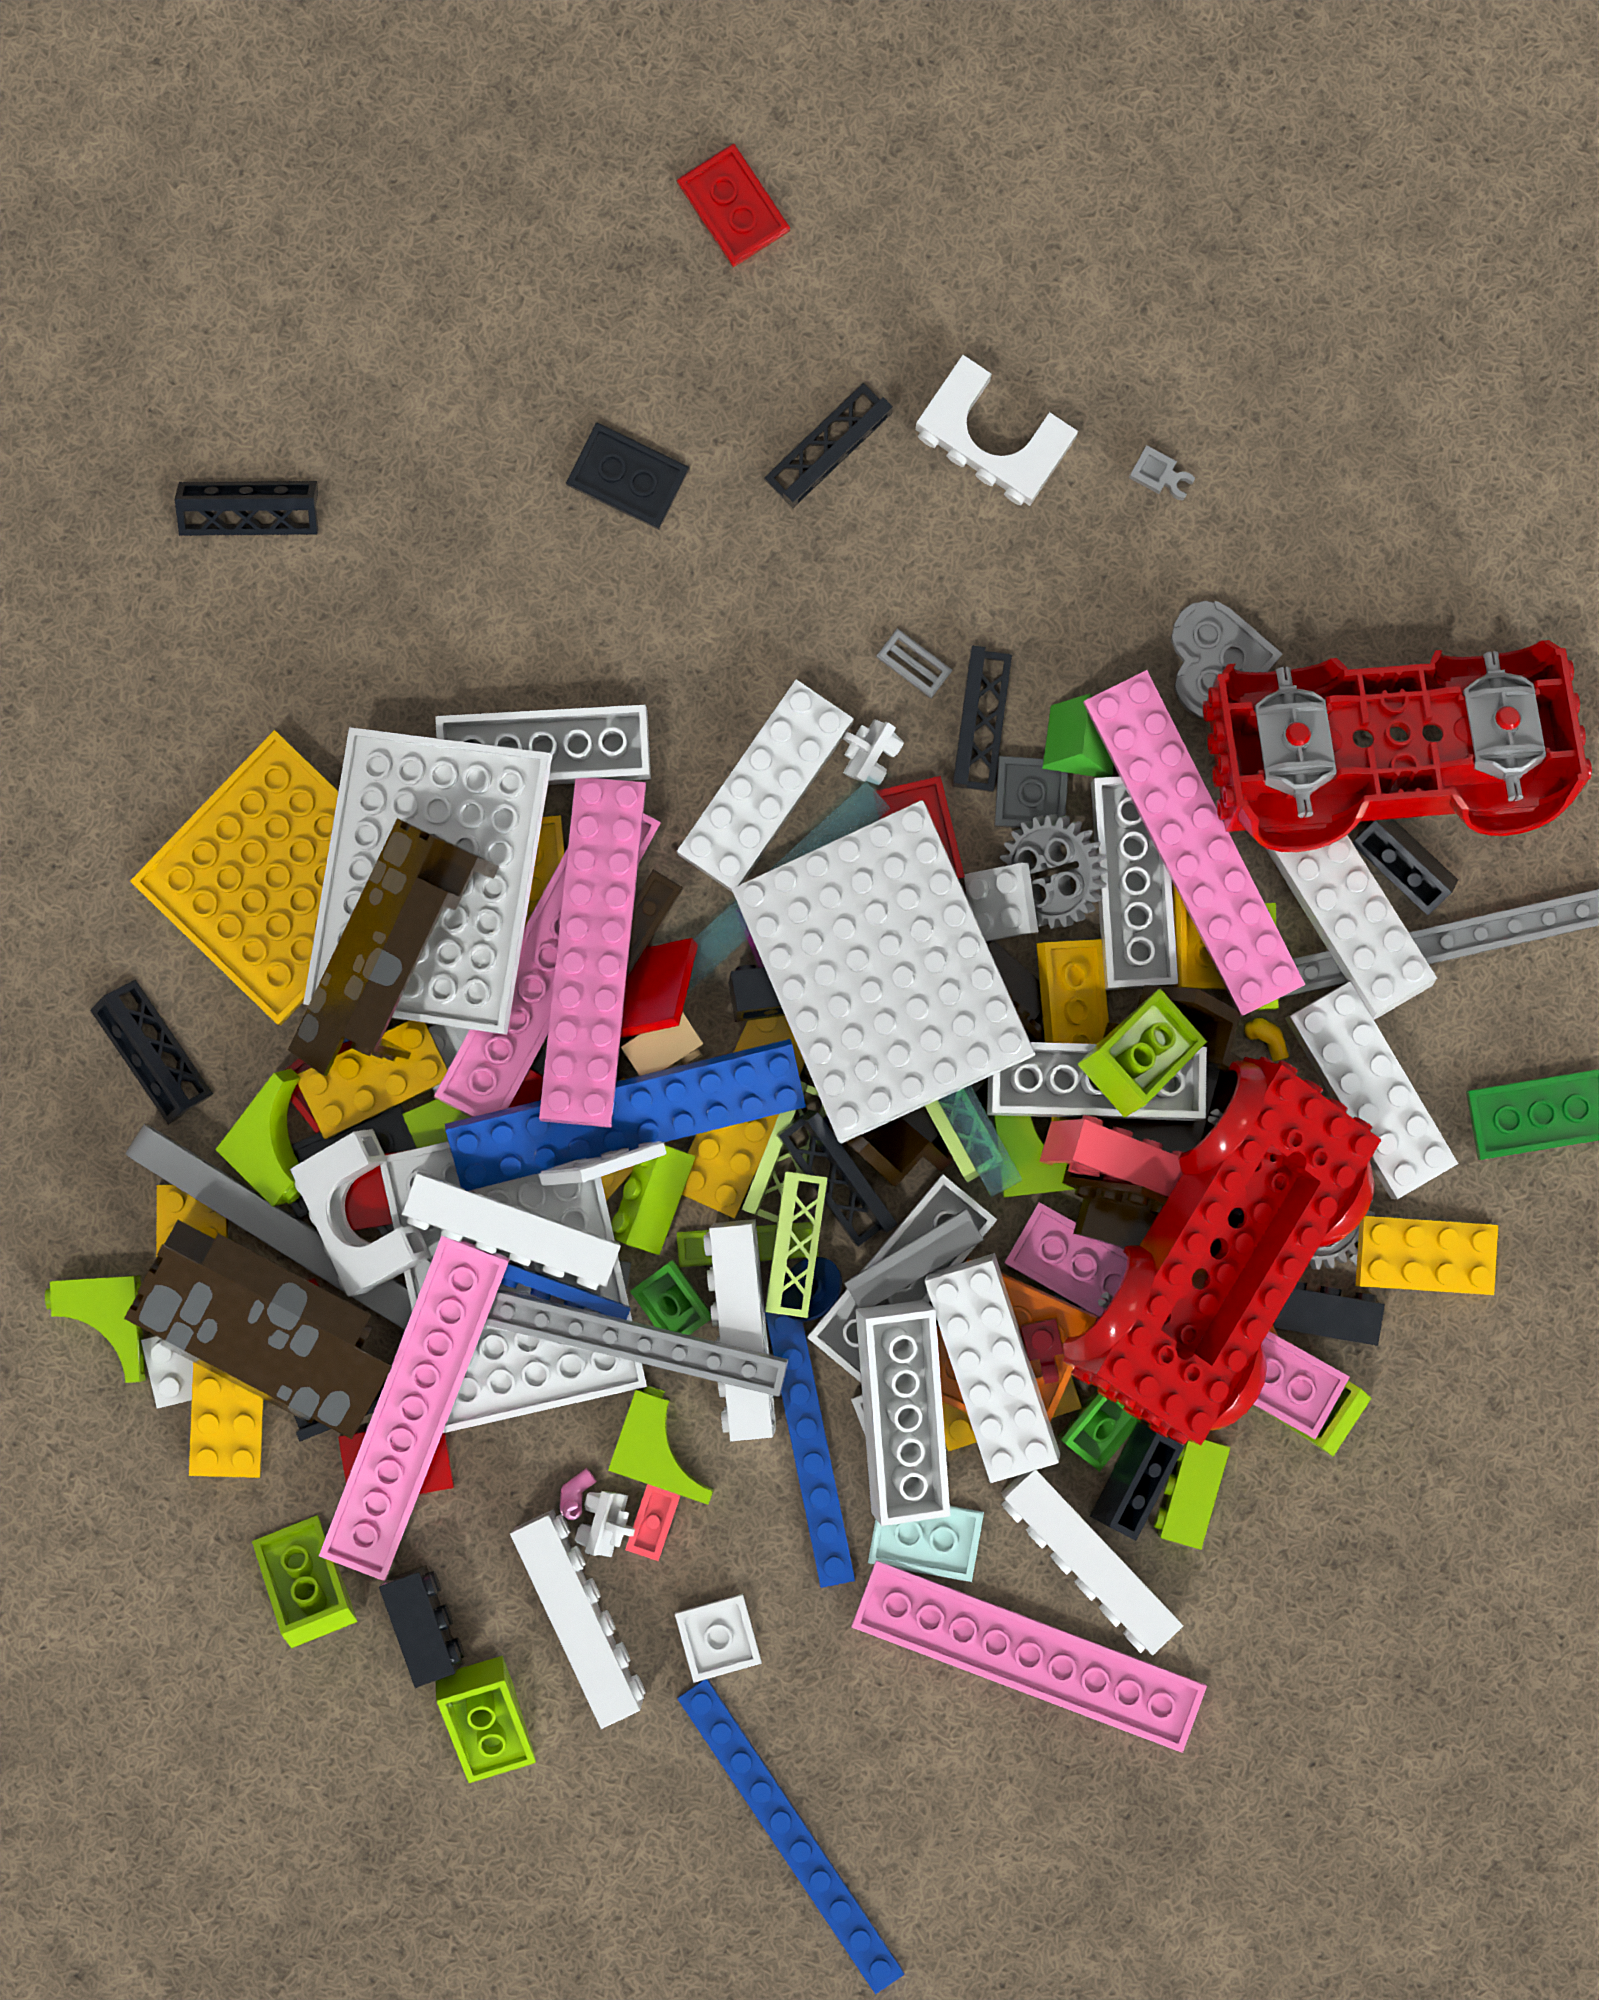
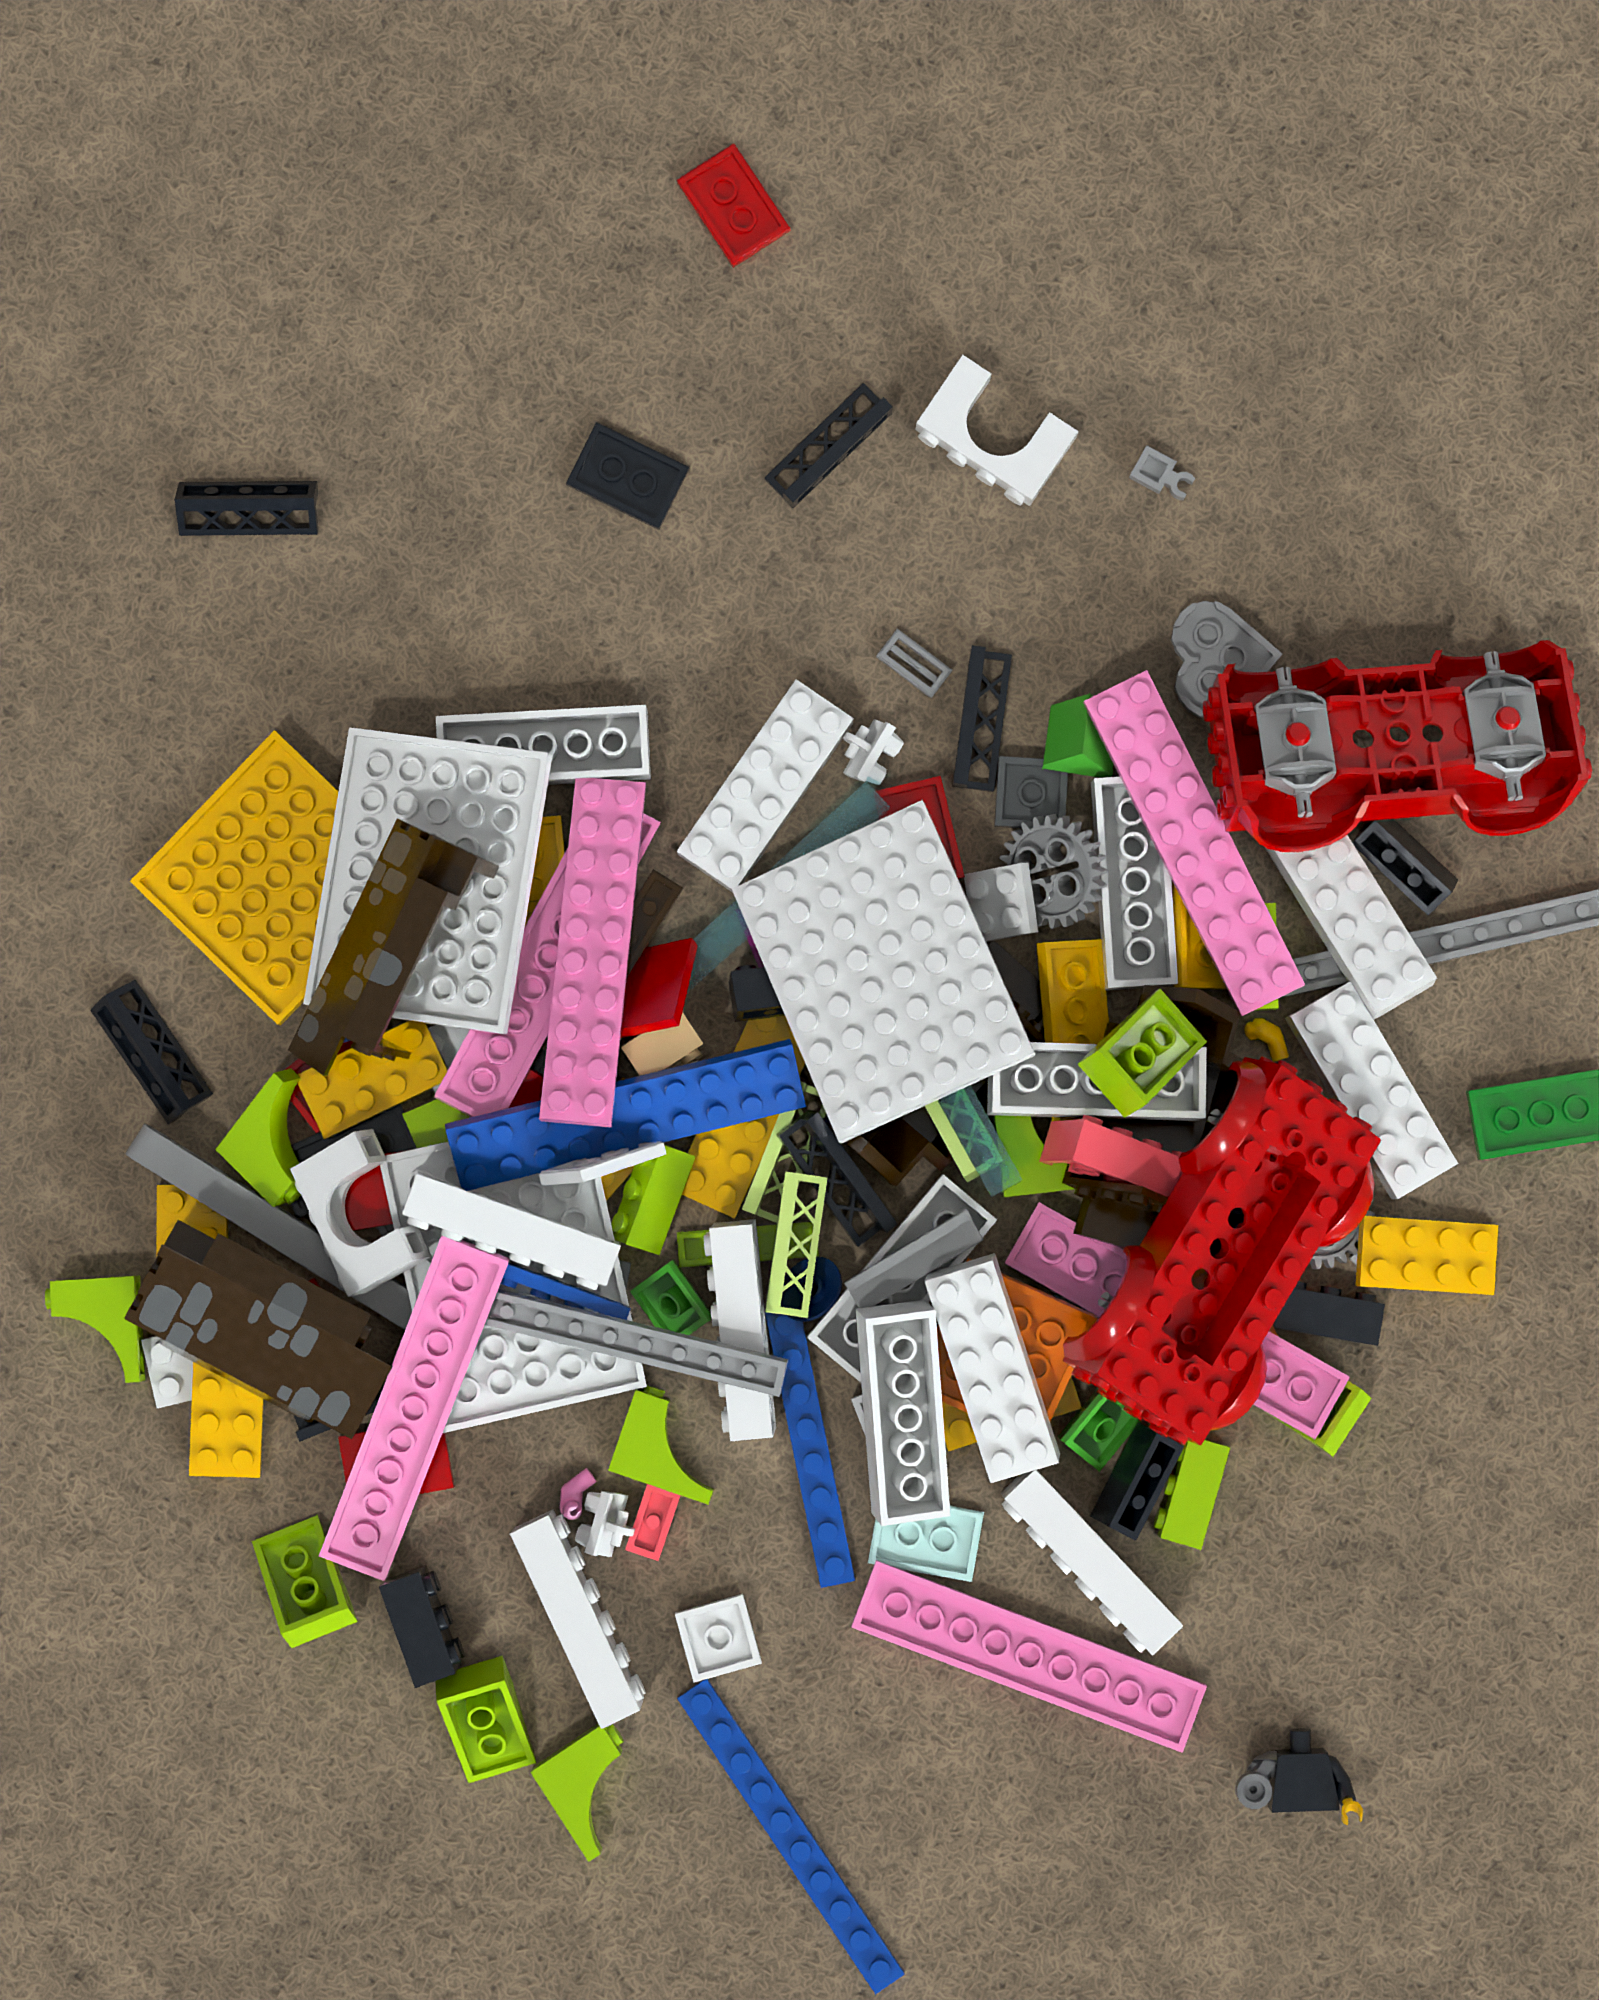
(570, 1779): none -> lime arch
(1043, 1343): dark red plate -> none
(1299, 1780): none -> black torso

